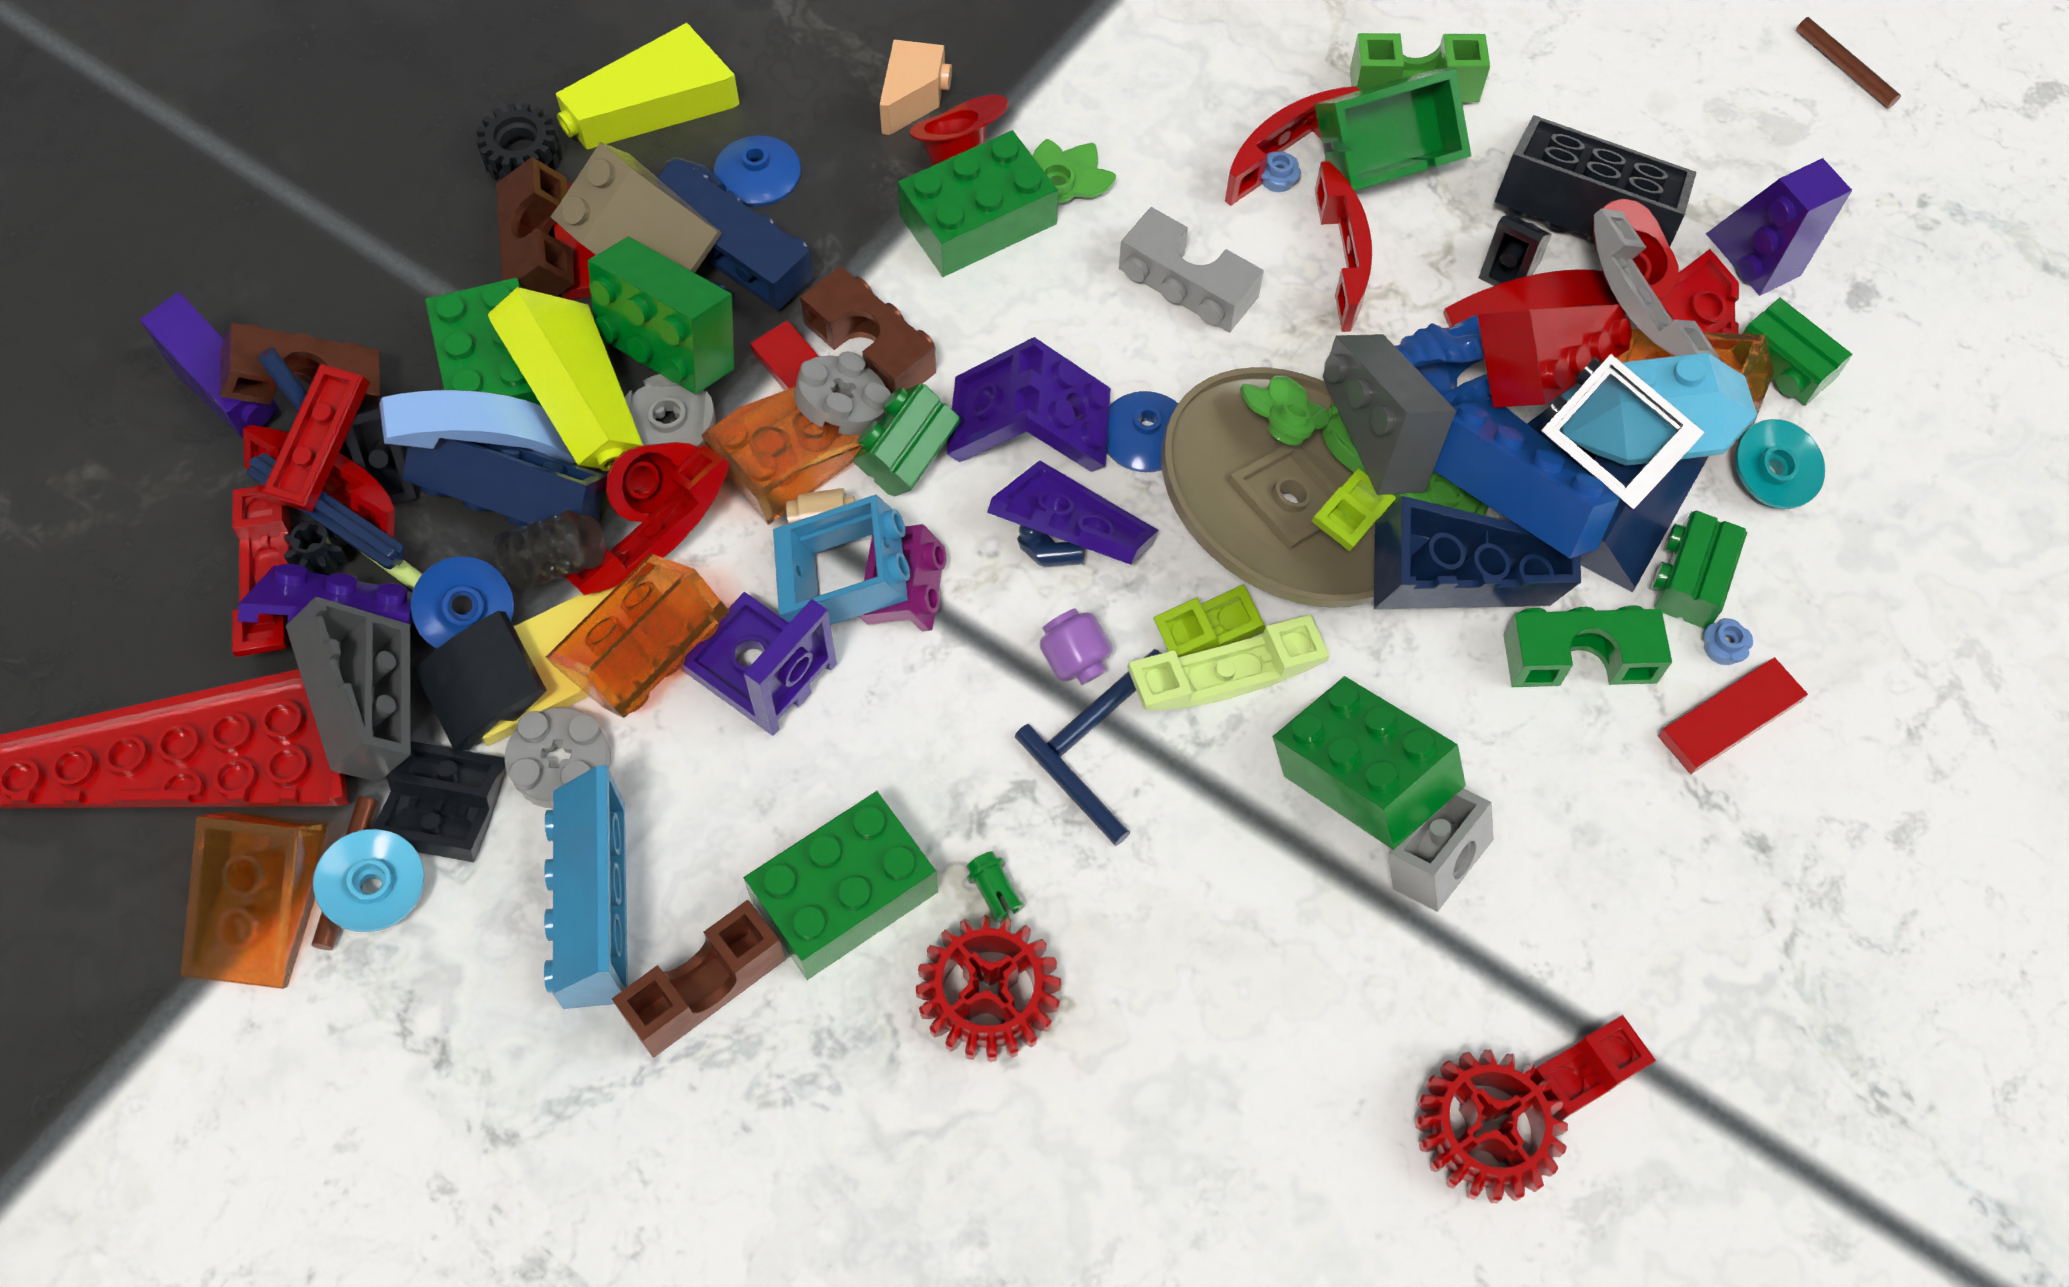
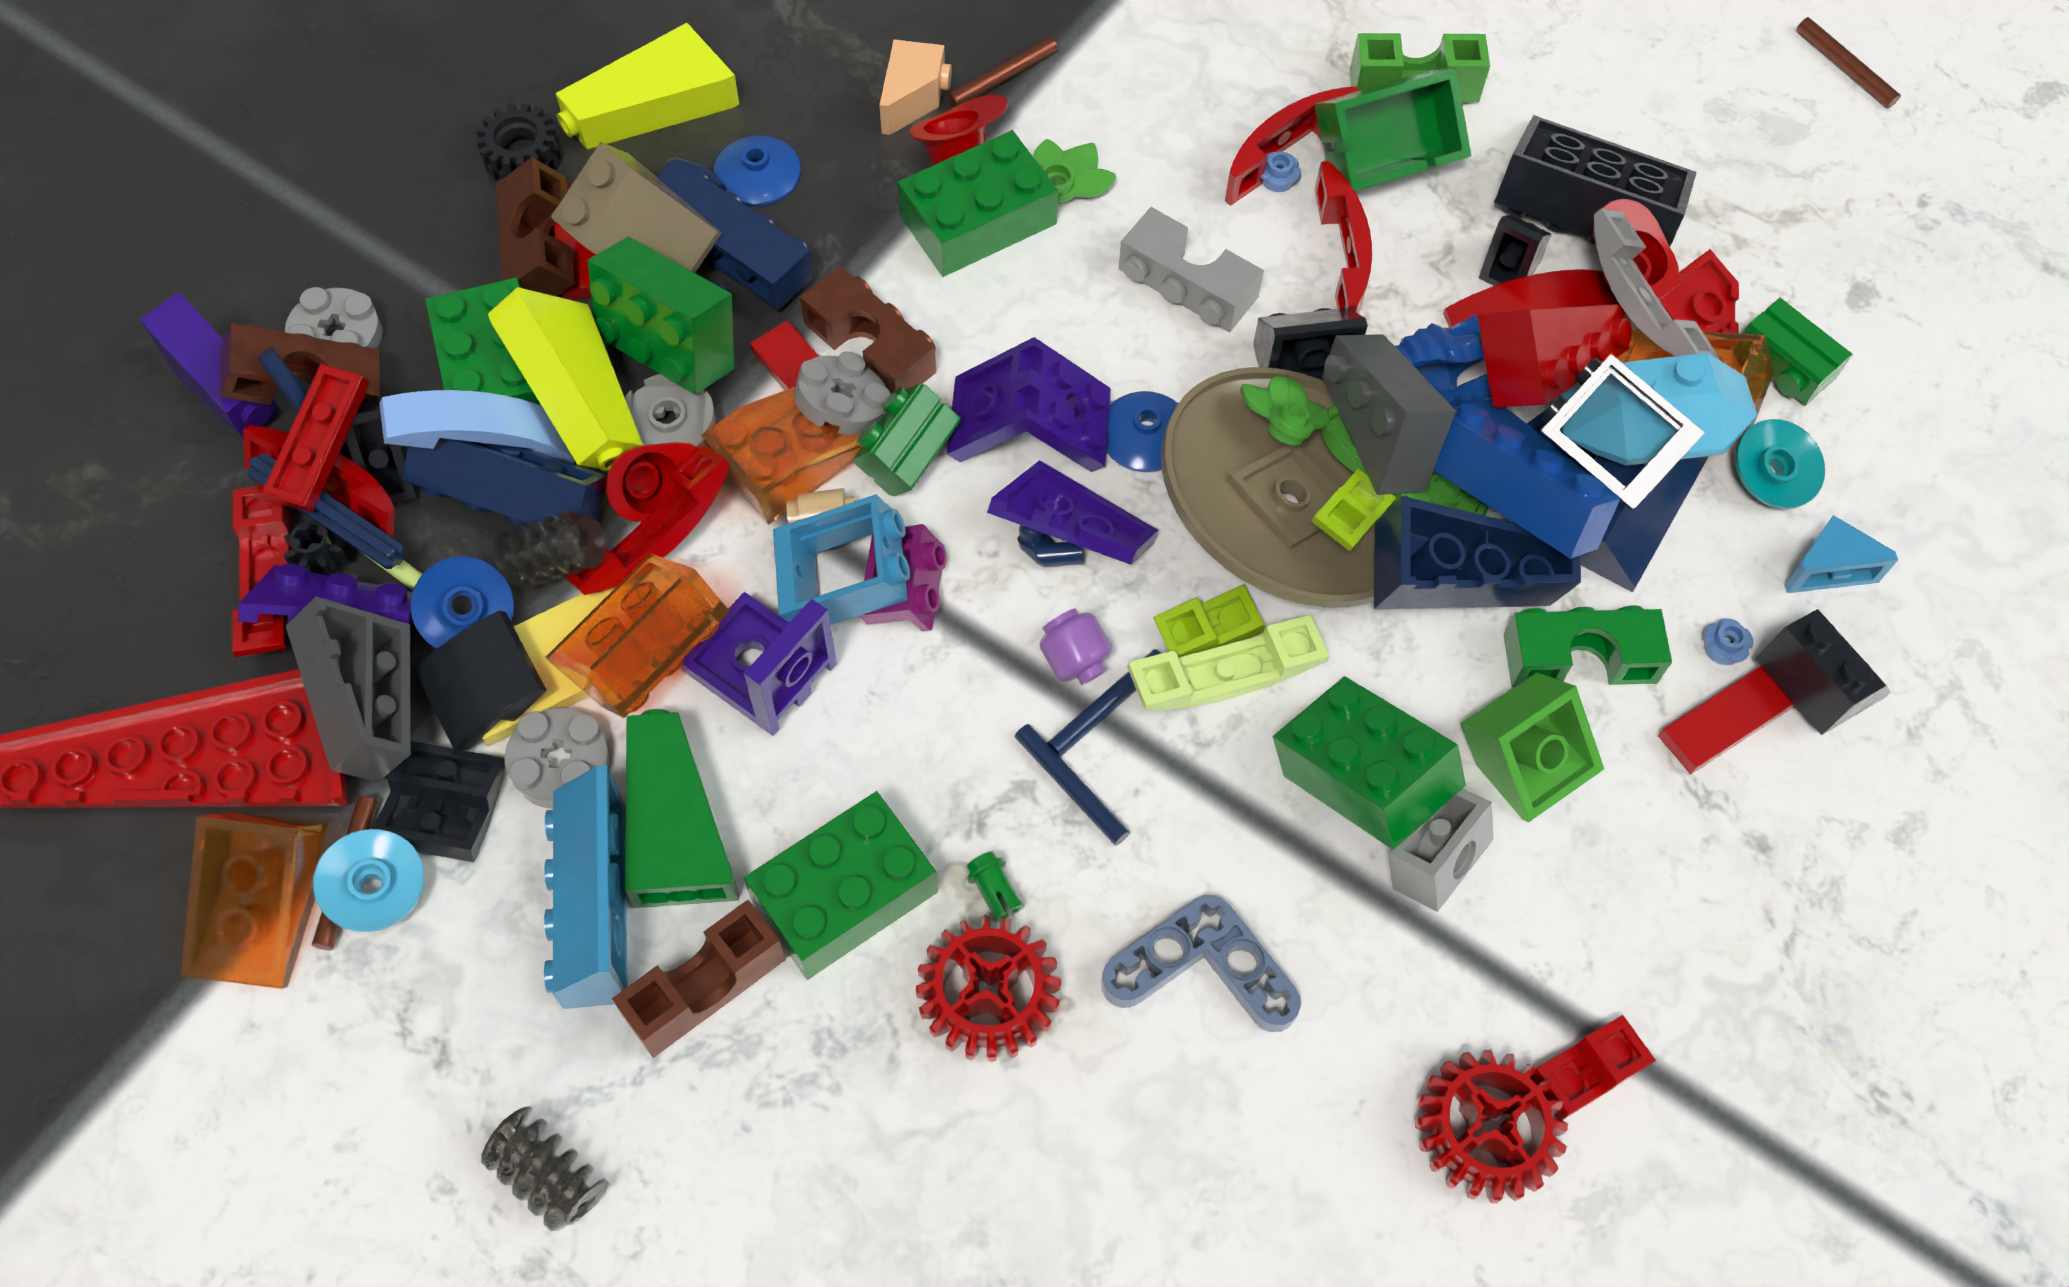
(335, 306): none -> light grey plate
(539, 1173): none -> clear smoke piece
(669, 825): none -> green slope
(1003, 71): none -> copper bar
(1215, 948): none -> sand blue beam
(1303, 339): none -> black slope
(1534, 744): none -> bright green slope
(1699, 568): green brick -> none
(1782, 226): dark purple wedge -> none
(1821, 672): none -> black slope
(1841, 559): none -> dark azure slope

